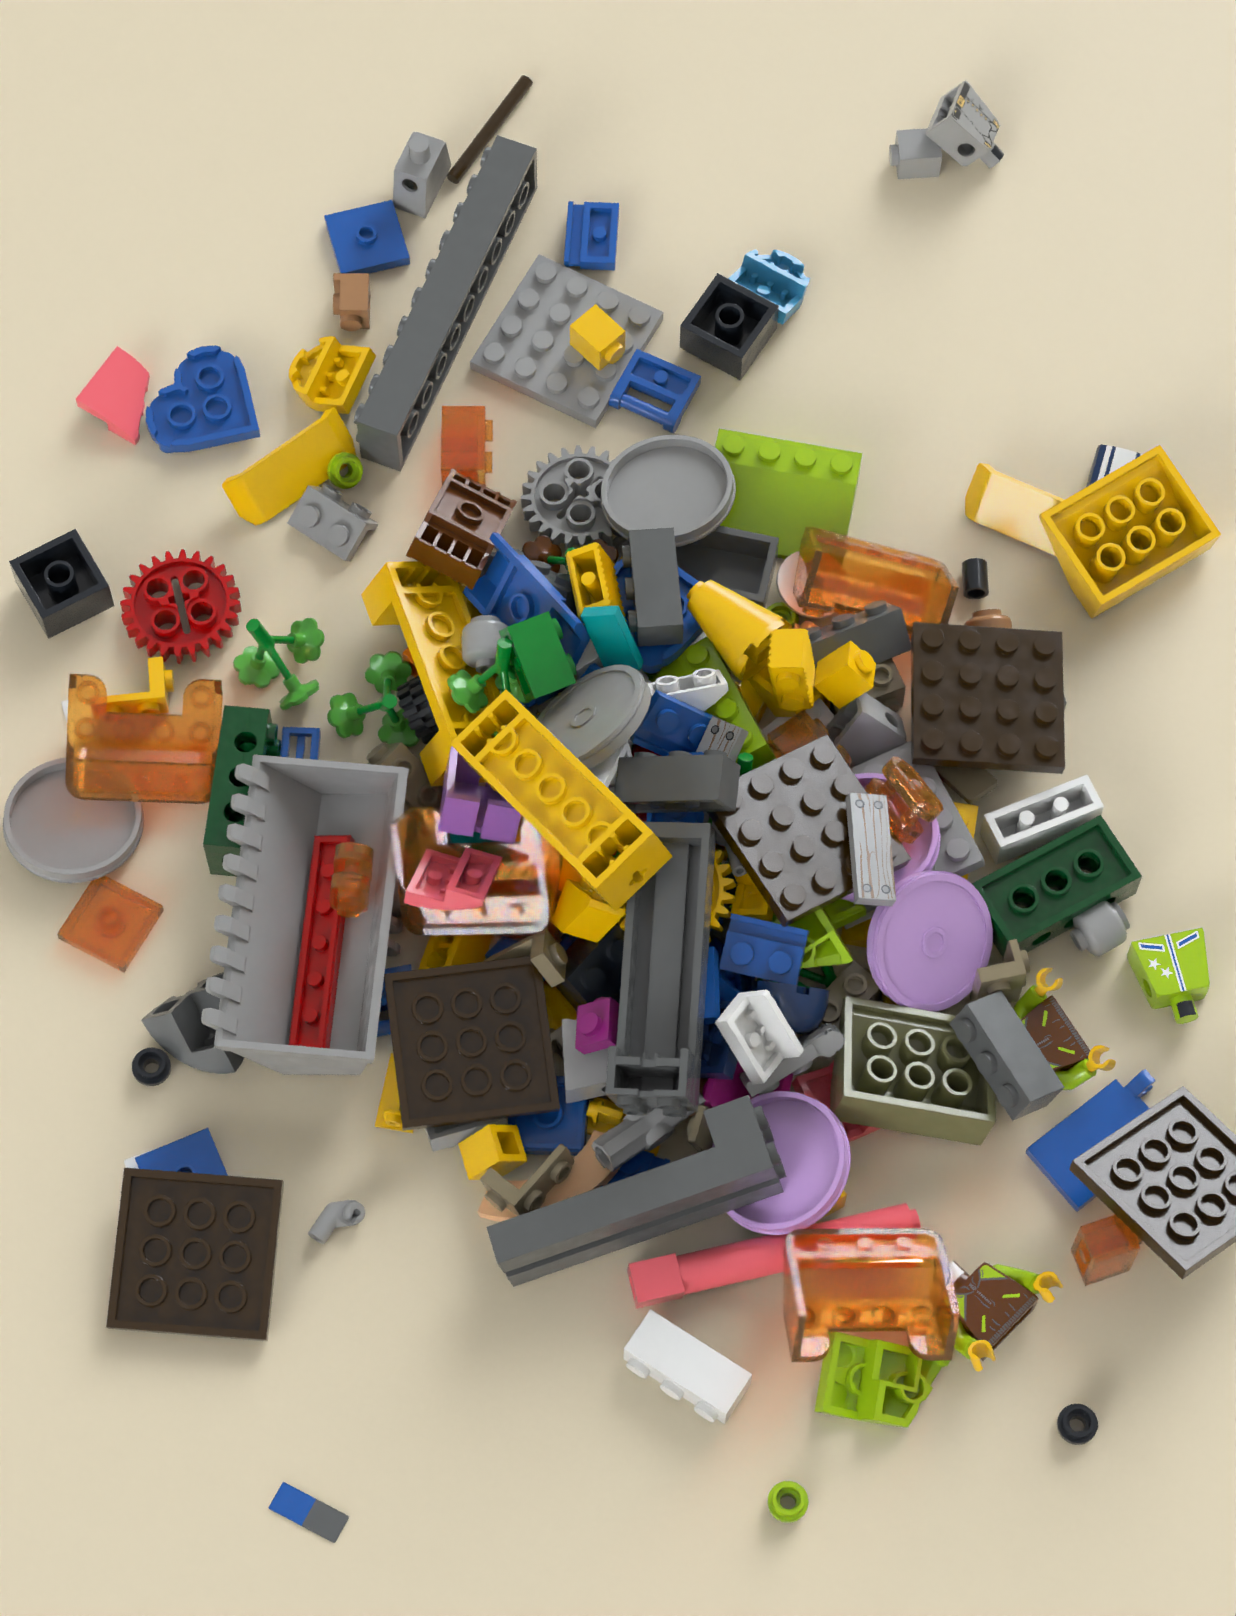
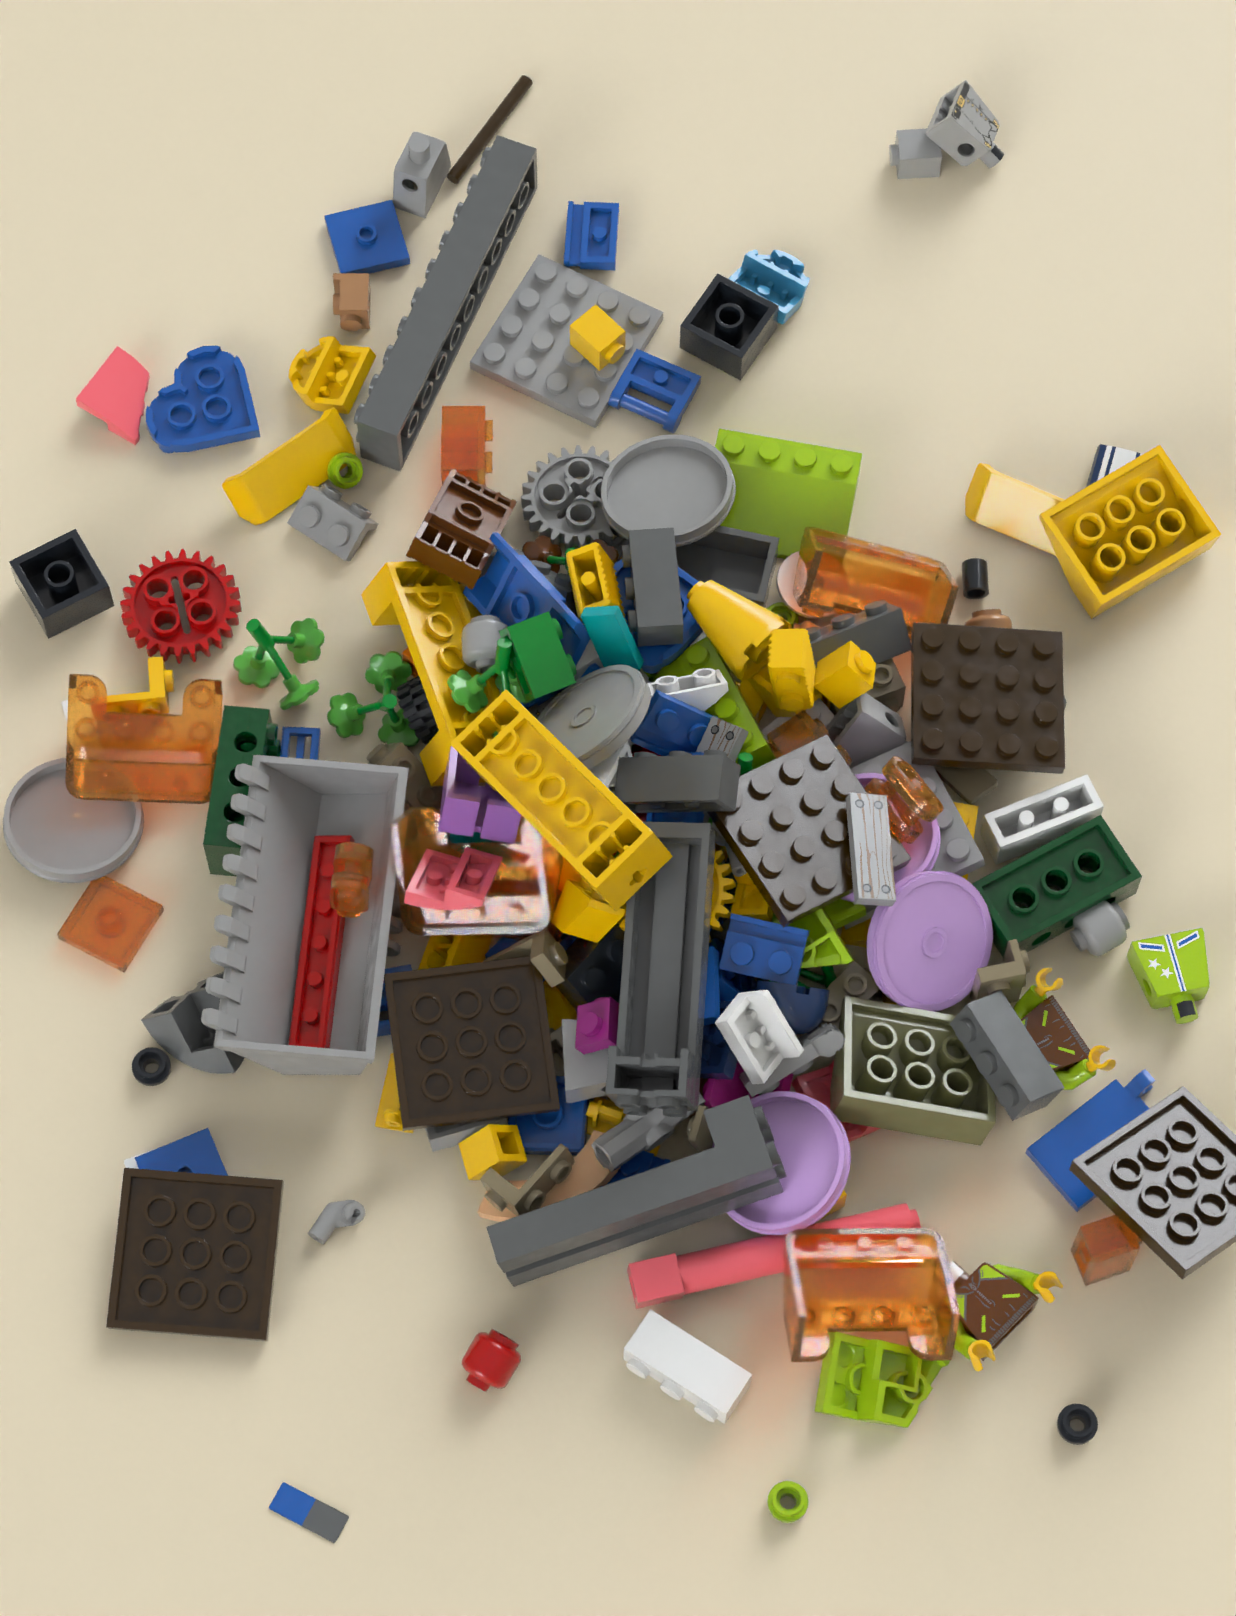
(491, 1360): none -> red head

